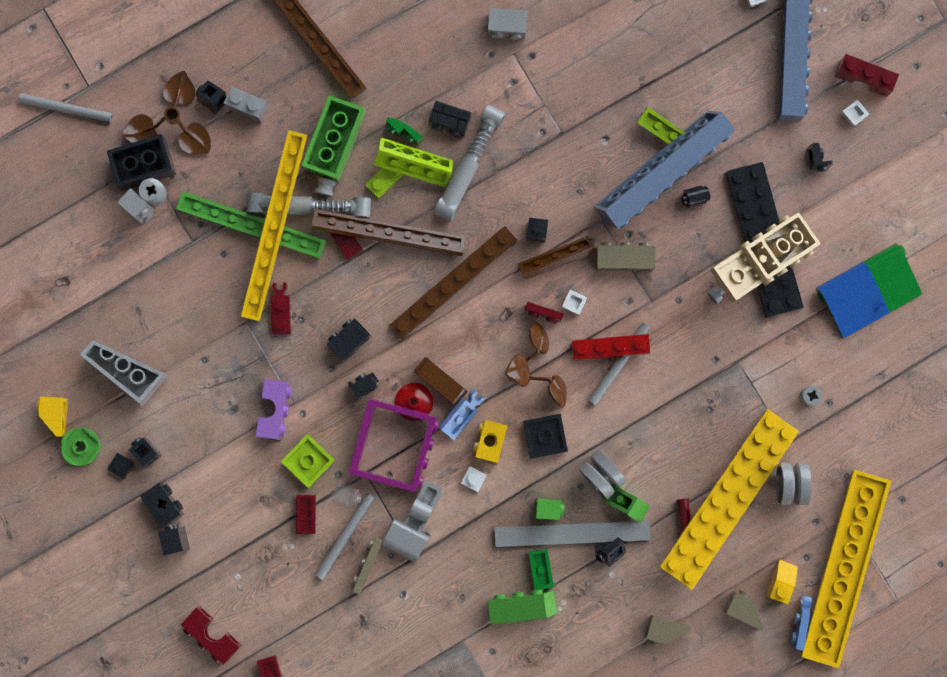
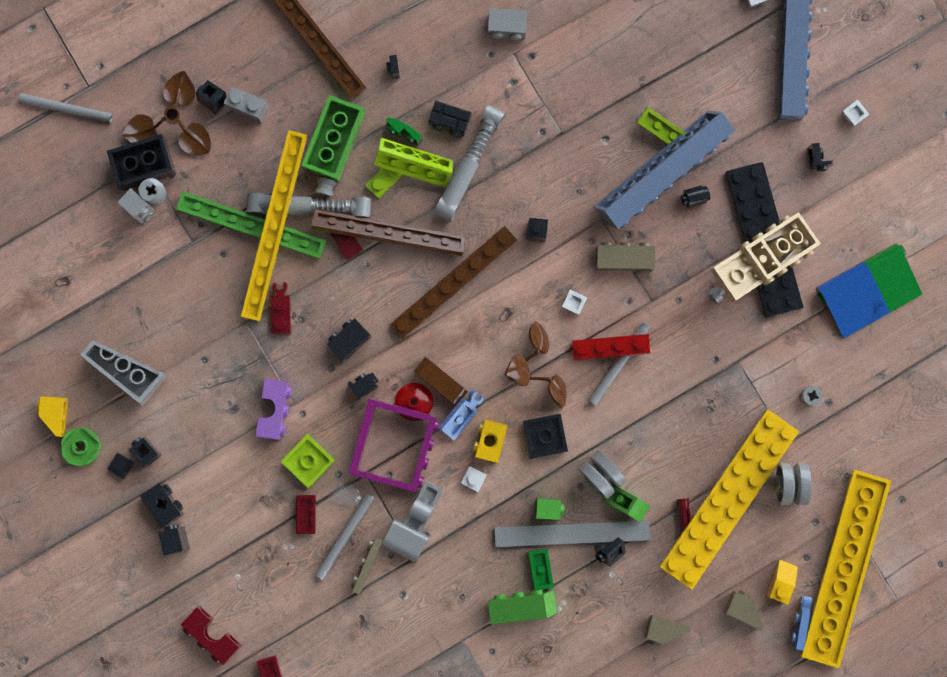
(392, 66): none -> black plate
(536, 310): dark red plate -> none
(556, 257): reddish brown plate -> none
(878, 78): dark red arch -> none

